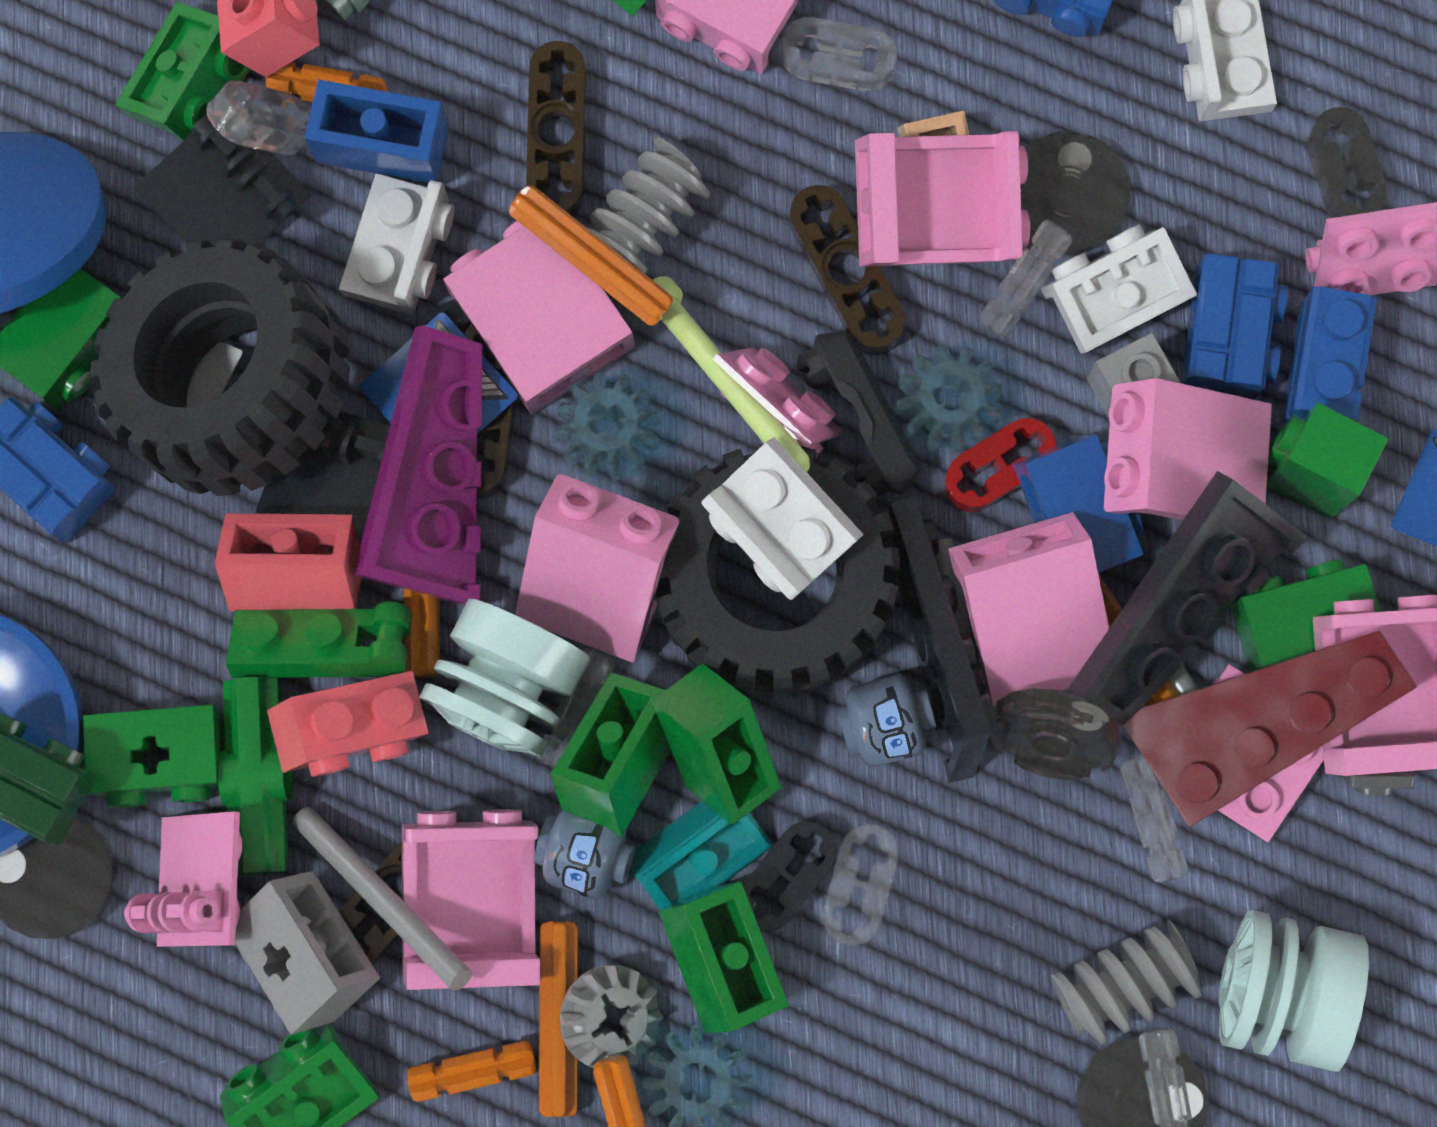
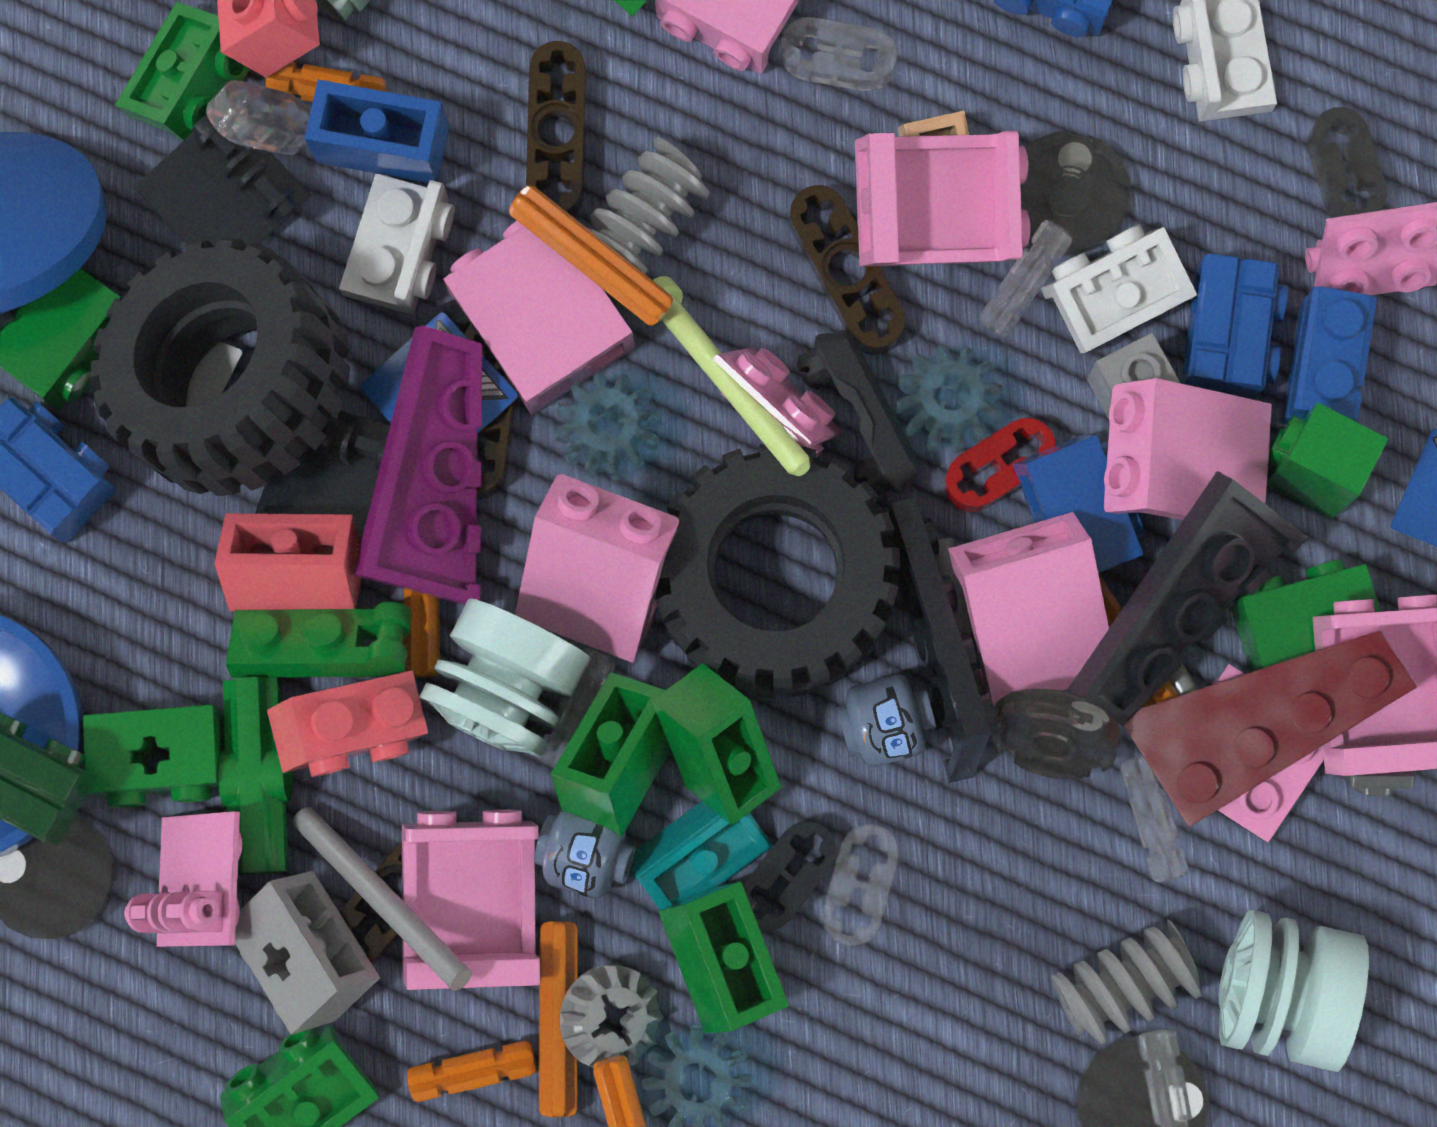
(780, 519): white bracket -> none

